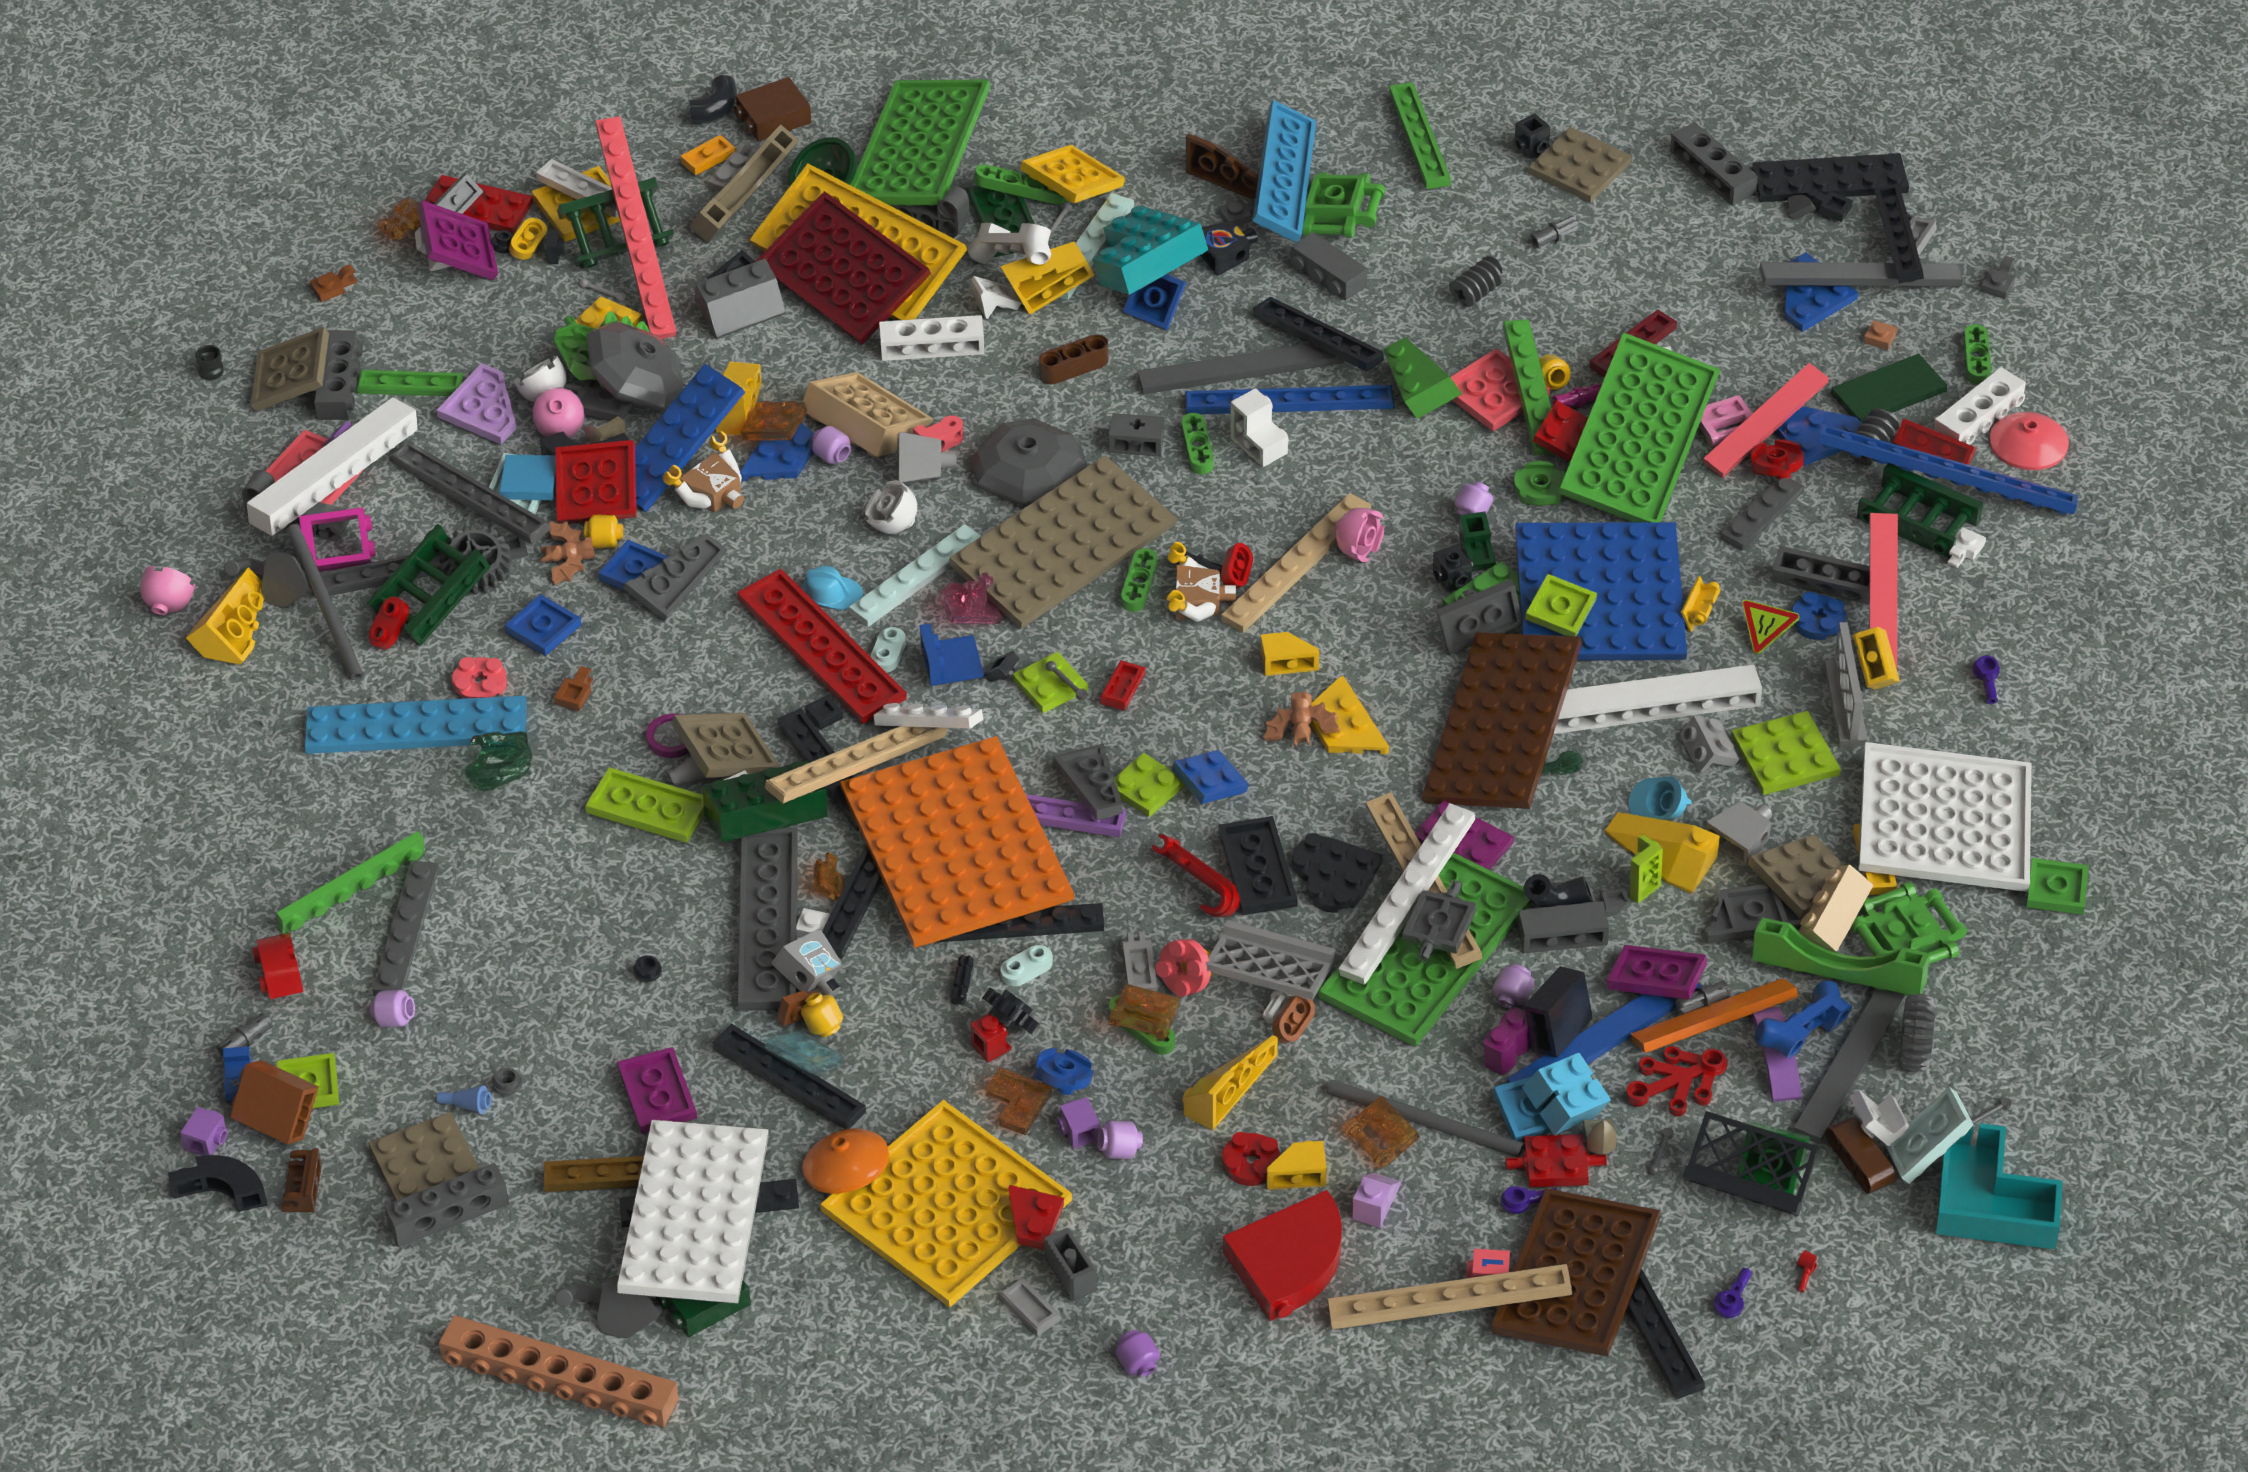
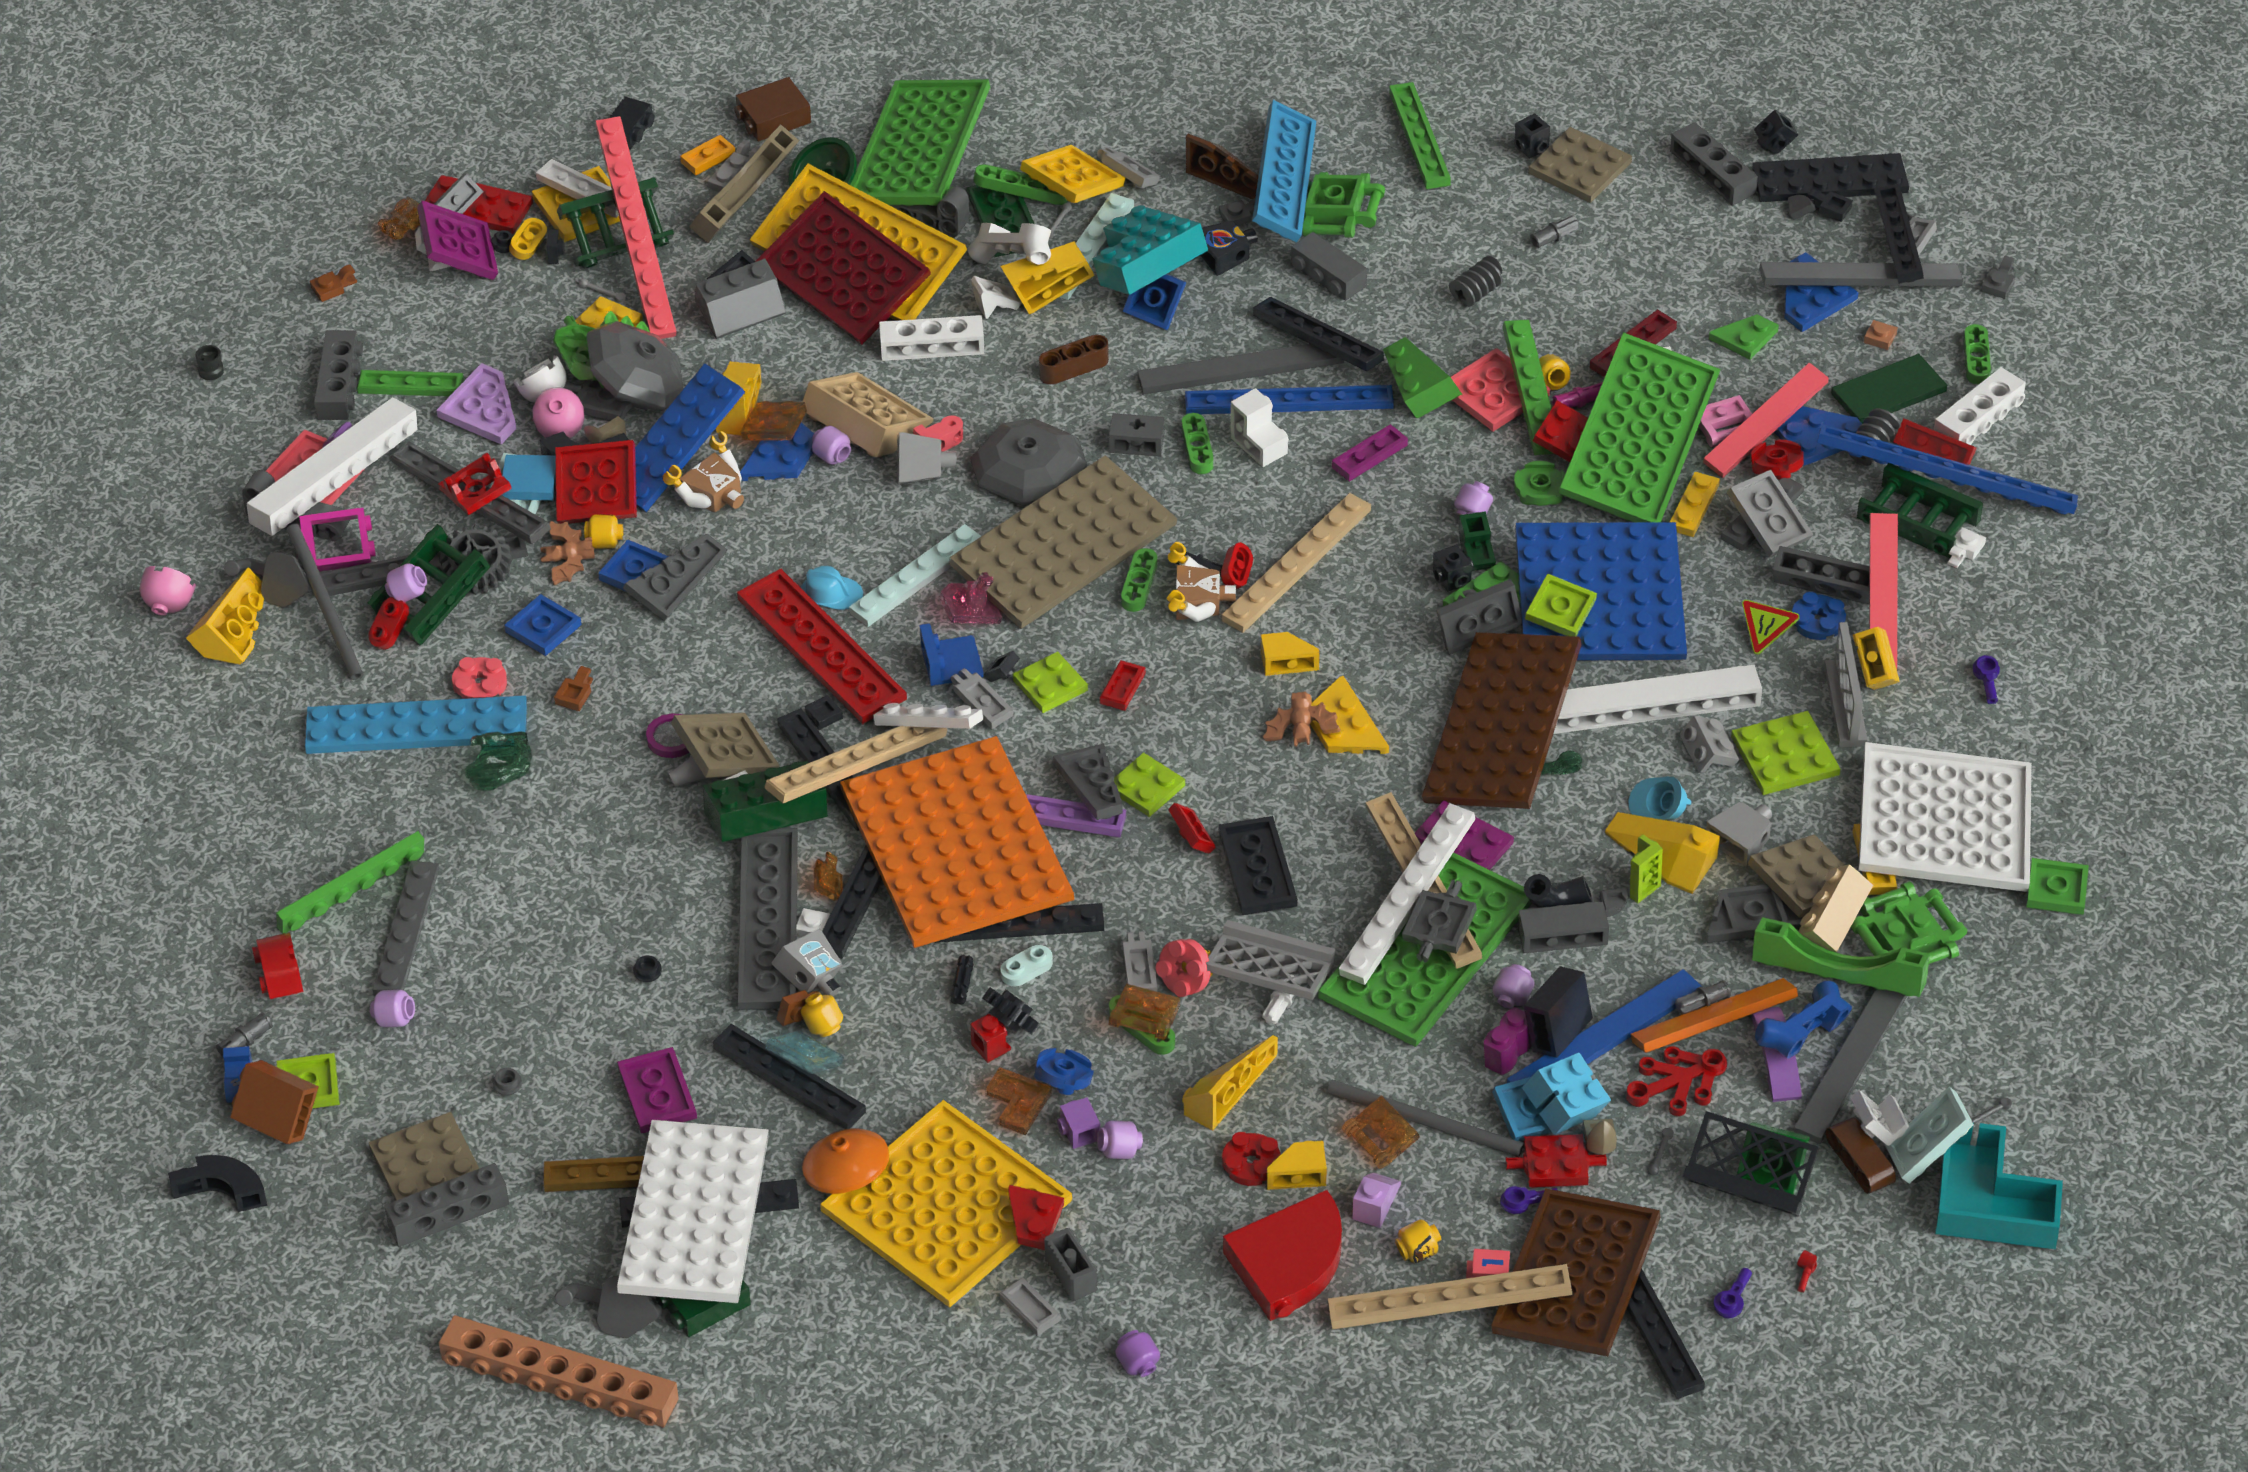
(204, 1132): medium lavender brick -> none
(289, 369): dark tan plate -> none
(302, 1181): reddish brown hinge -> none
(406, 582): none -> lavender head
(472, 1099): medium blue cone -> none
(478, 499): none -> red piece
(635, 118): none -> black brick
(646, 805): lime plate -> none
(717, 104): black cylinder -> none
(891, 645): light aqua plate -> none
(892, 509): white cylinder -> none
(980, 695): none -> light grey hinge
(1081, 694): dark grey hinge -> none
(1128, 167): none -> light grey hinge
(1191, 828): none -> red plate
(1210, 776): blue plate -> none
(1225, 888): red piece -> none
(1291, 1023): dark orange plate -> none
(1334, 871): black plate -> none
(1359, 533): bright pink cylinder -> none
(1369, 452): none -> magenta plate
(1418, 1241): none -> yellow head
(1656, 972): magenta plate -> none
(1694, 503): none -> yellow plate
(1699, 603): yellow hinge -> none
(1745, 336): none -> bright green wing
(1769, 513): none -> light grey plate
(1775, 132): none -> black brick
(1917, 1032): dark grey gear -> none
(2028, 441): coral dish -> none

